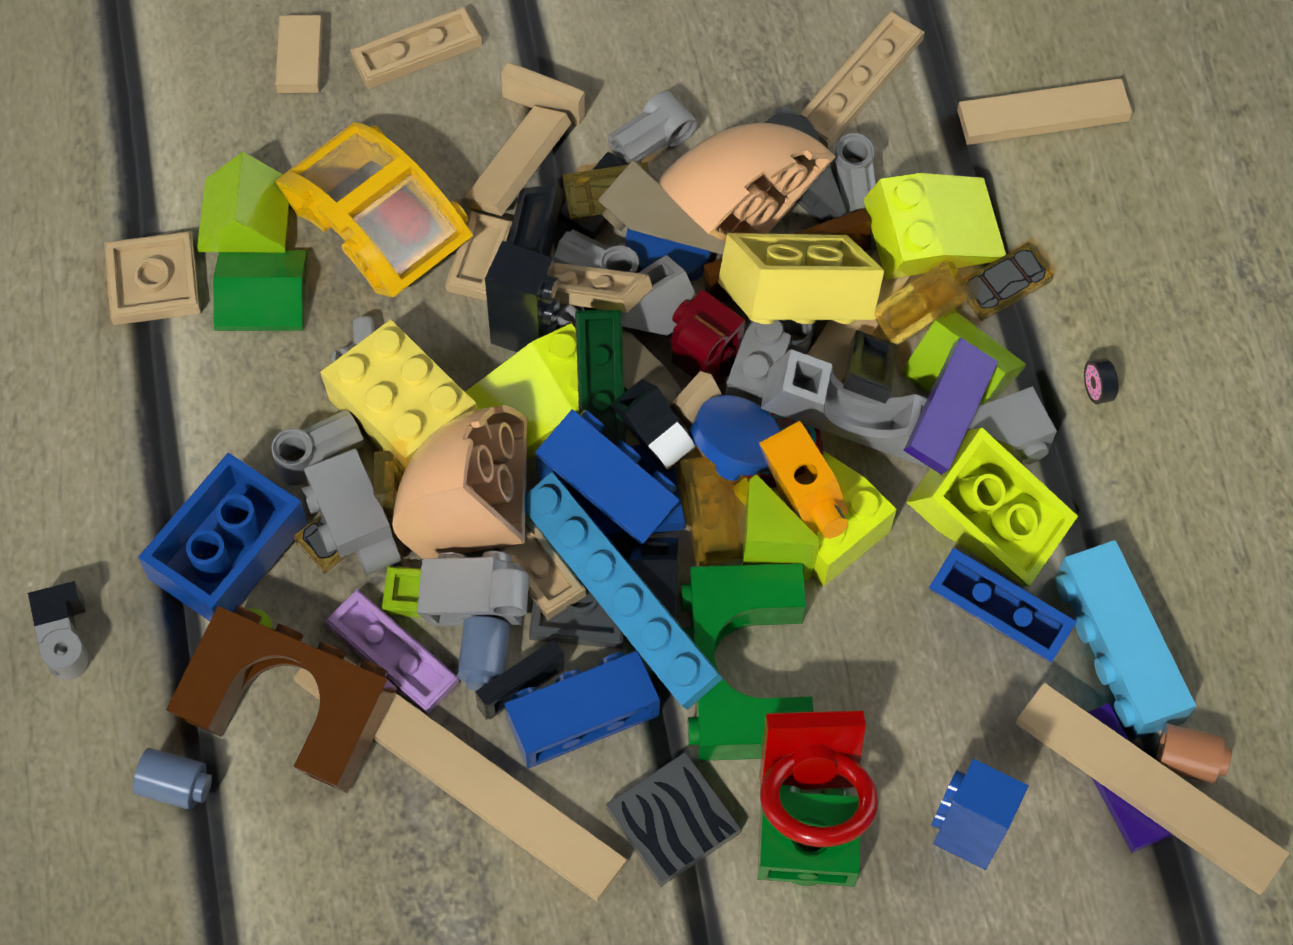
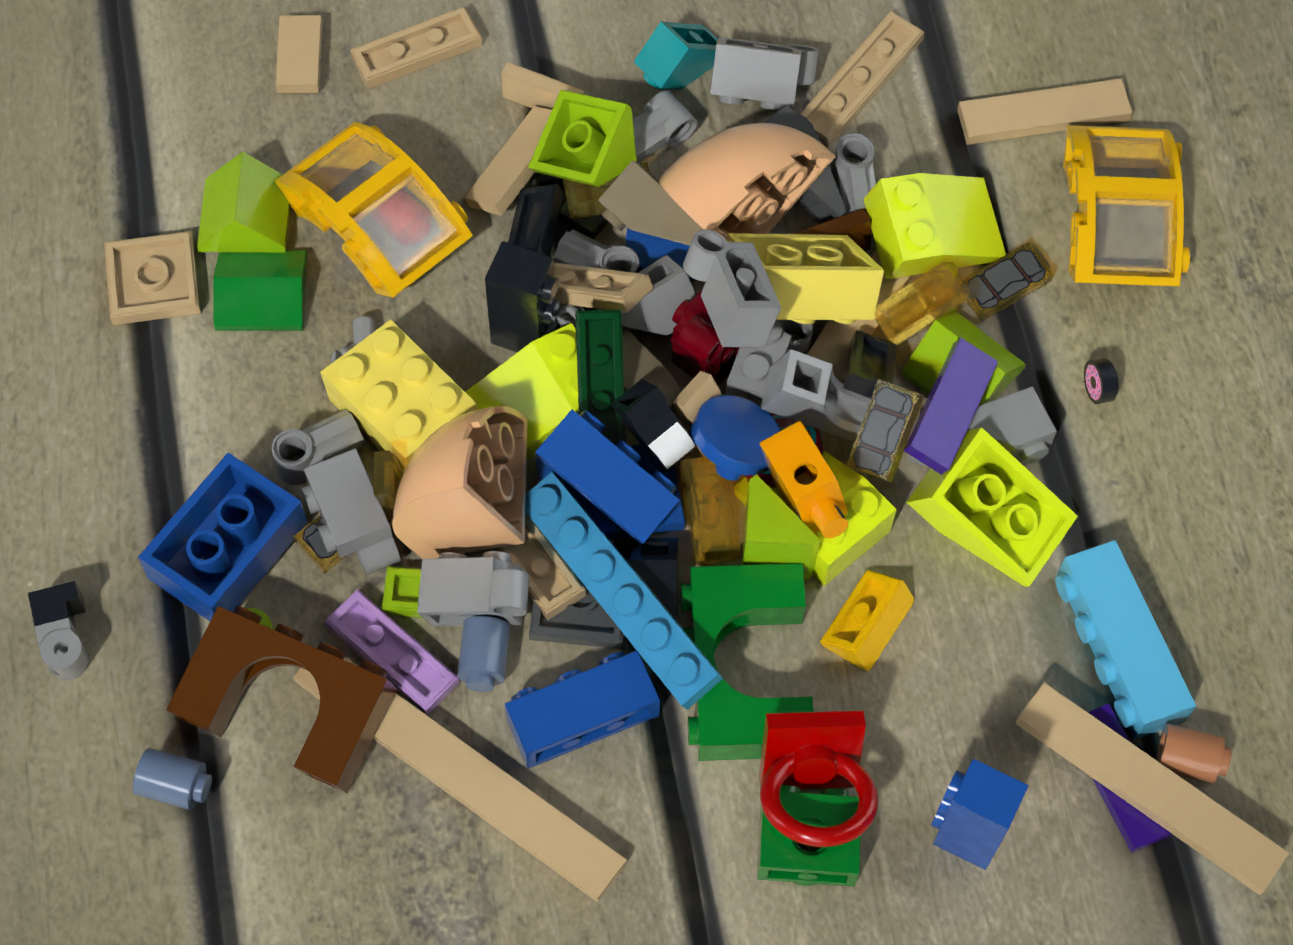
(476, 255): tan tile -> none
(529, 672): black tile -> none
(585, 140): none -> lime slope
(673, 819): dark grey tile -> none
(676, 55): none -> teal slope
(735, 289): none -> light grey hinge
(761, 72): none -> light grey hinge
(868, 619): none -> yellow slope
(885, 430): none -> tile
(1002, 605): blue brick -> none
(1127, 204): none -> window

